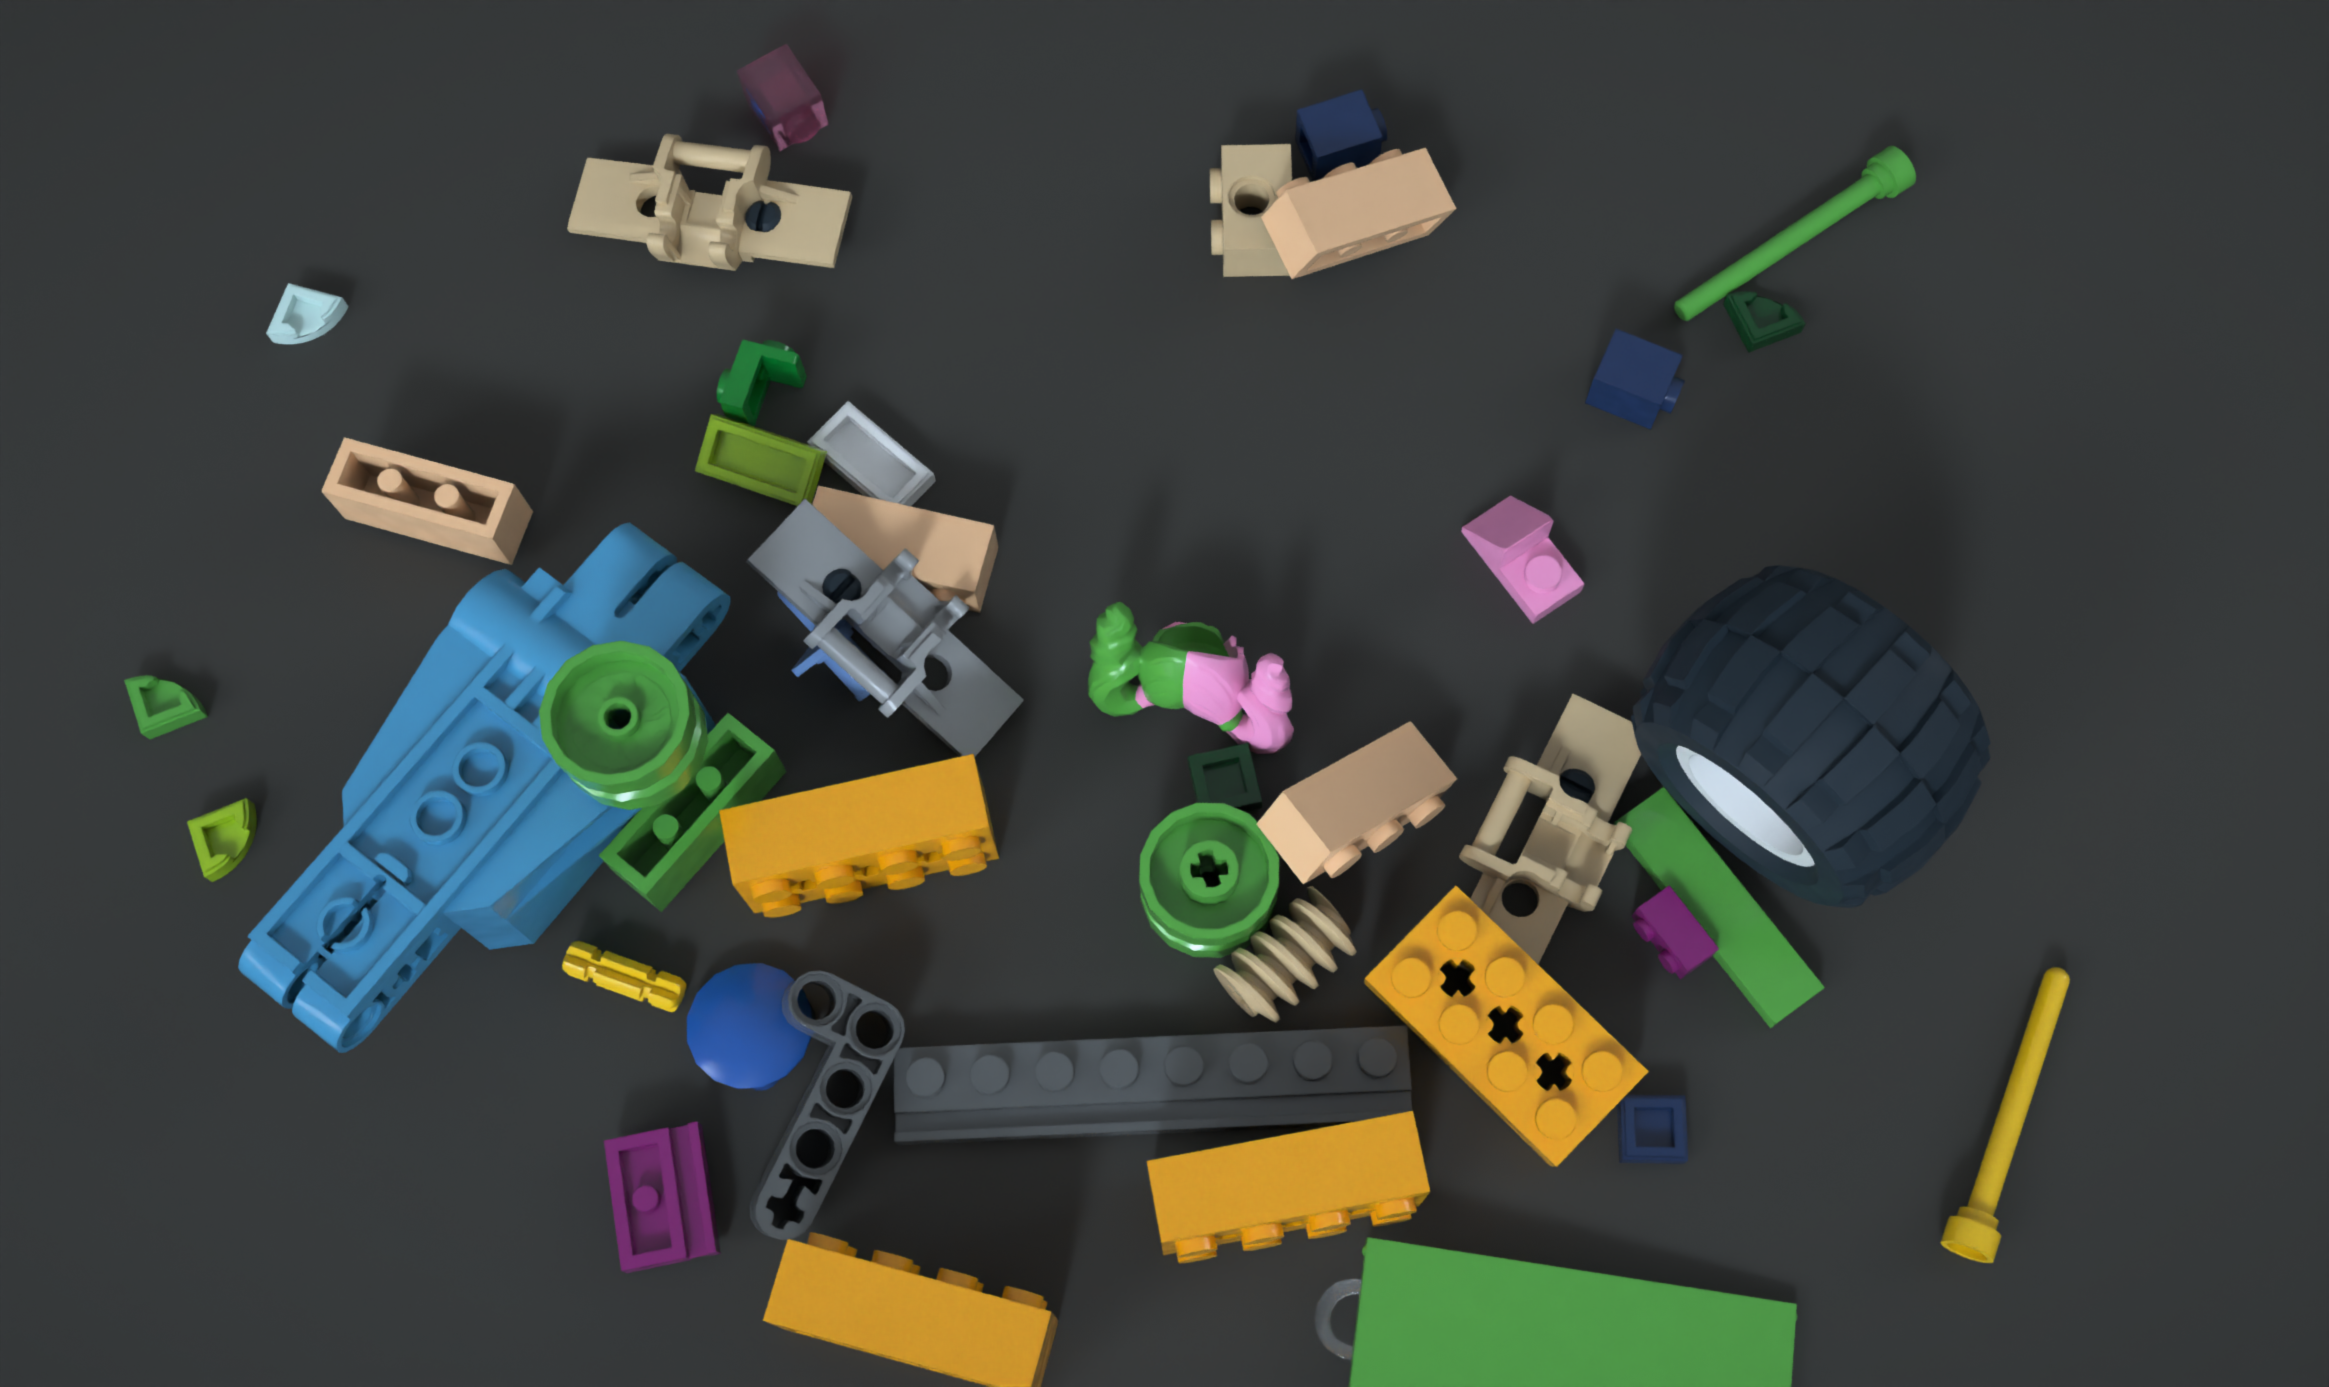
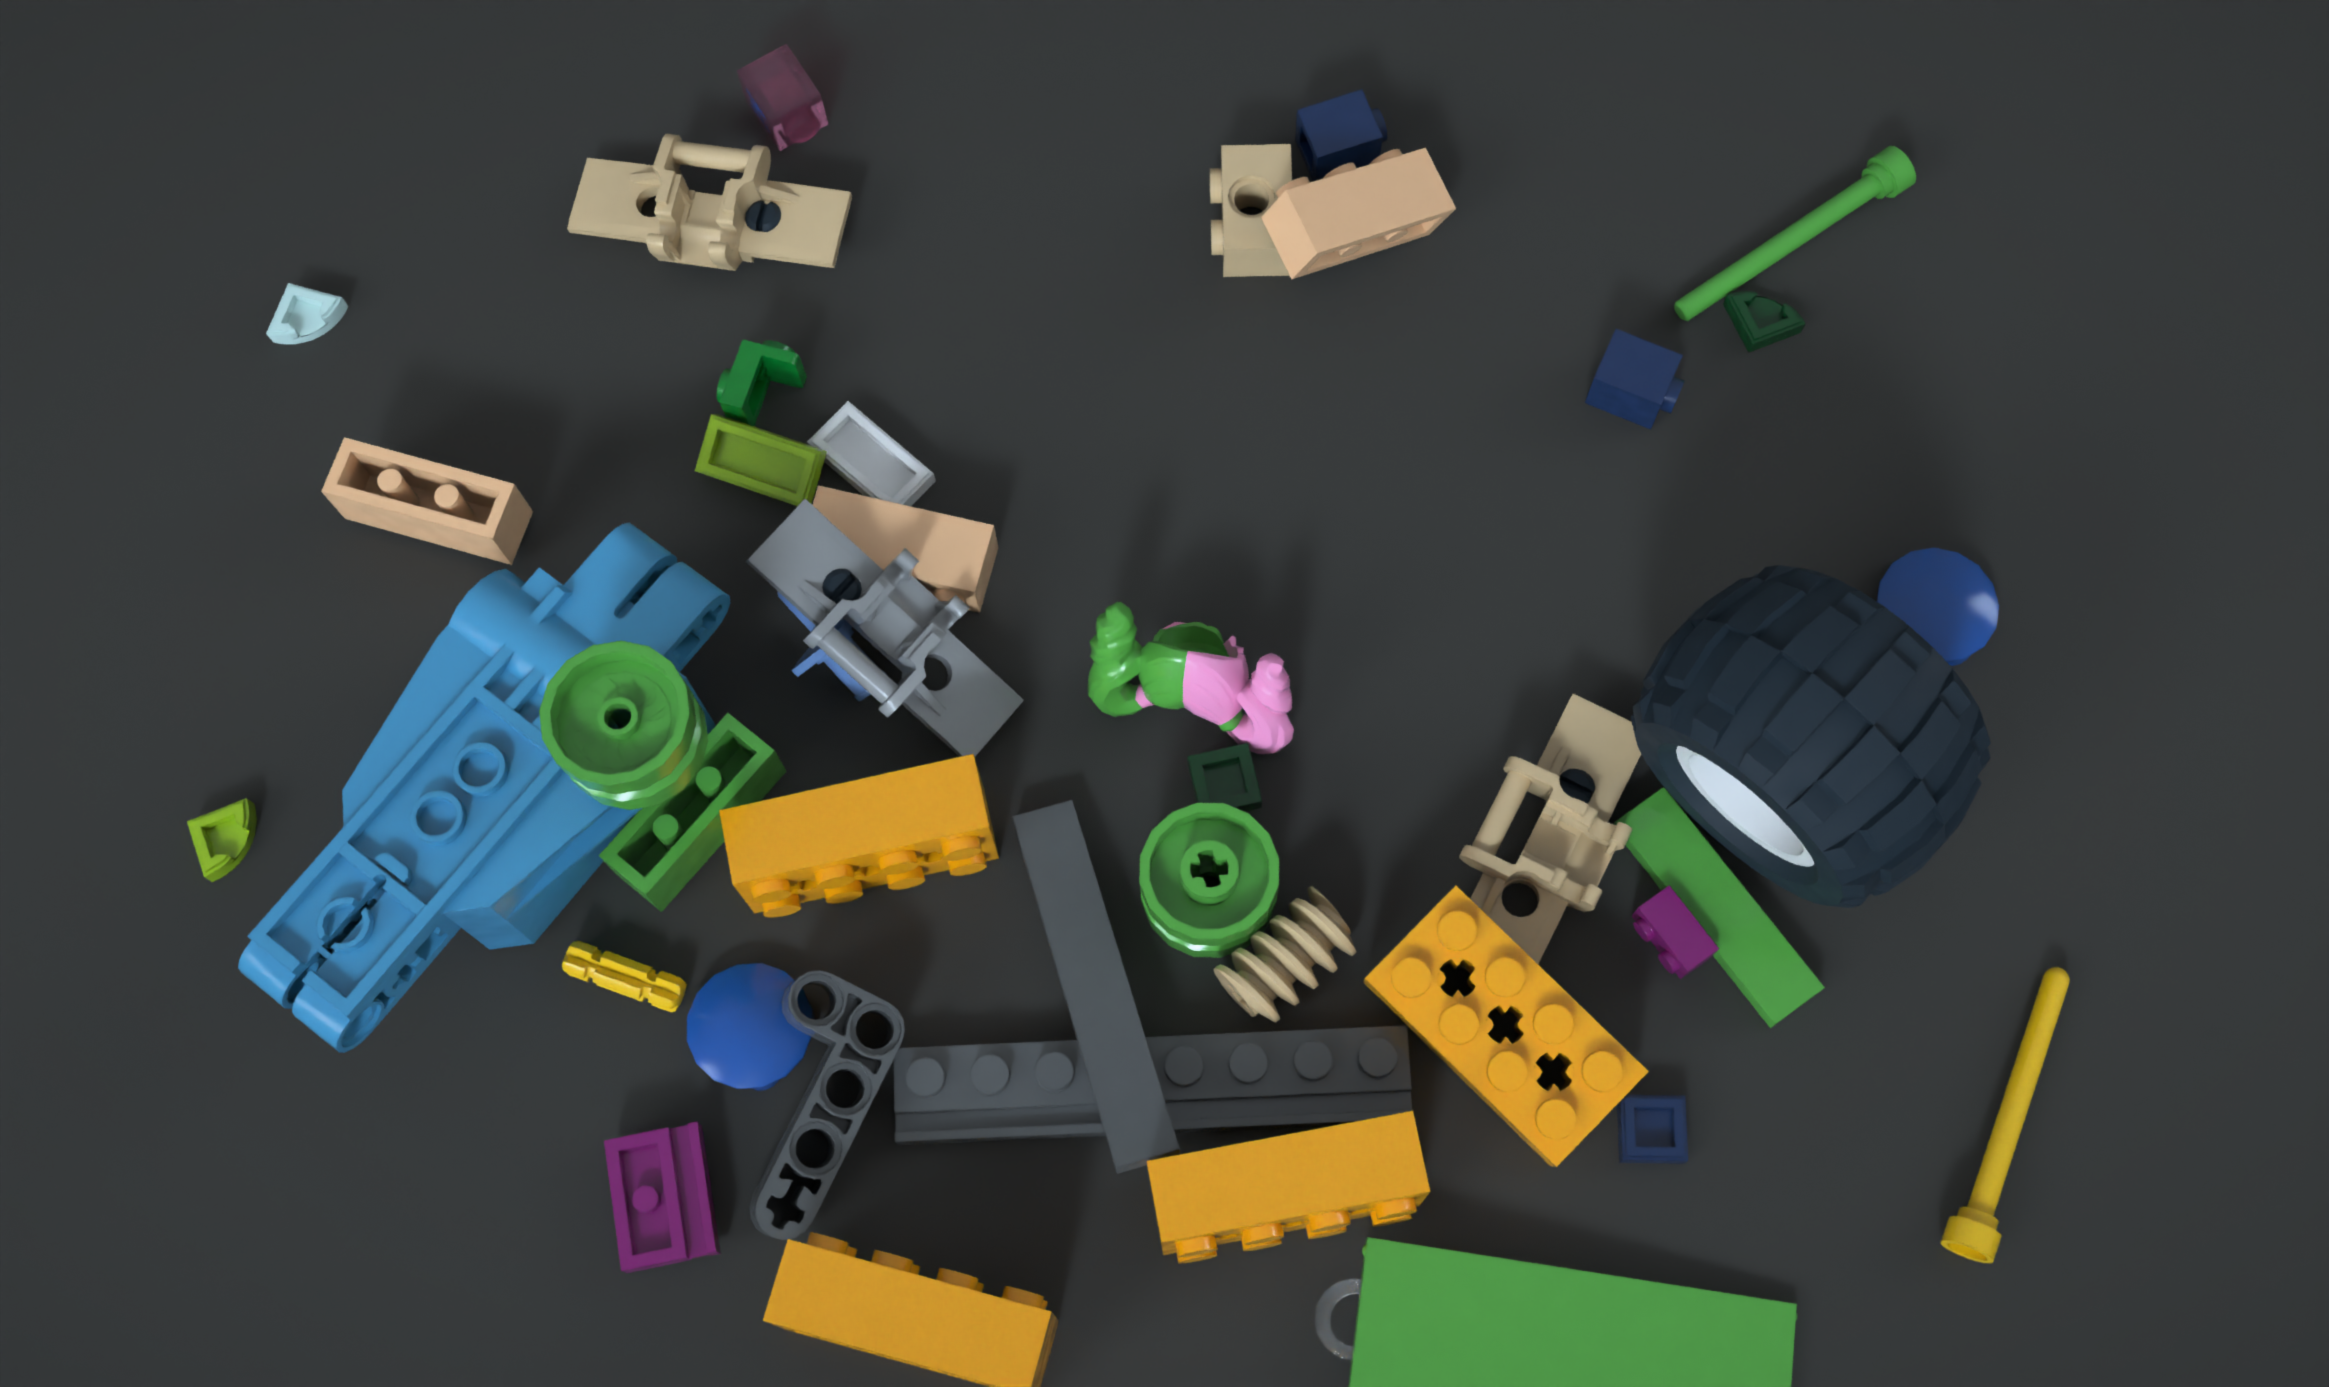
(162, 705): bright green tile -> none
(1095, 987): none -> dark grey tile
(1357, 804): light nougat brick -> none
(1523, 558): bright pink slope -> none
(1942, 600): none -> blue dish

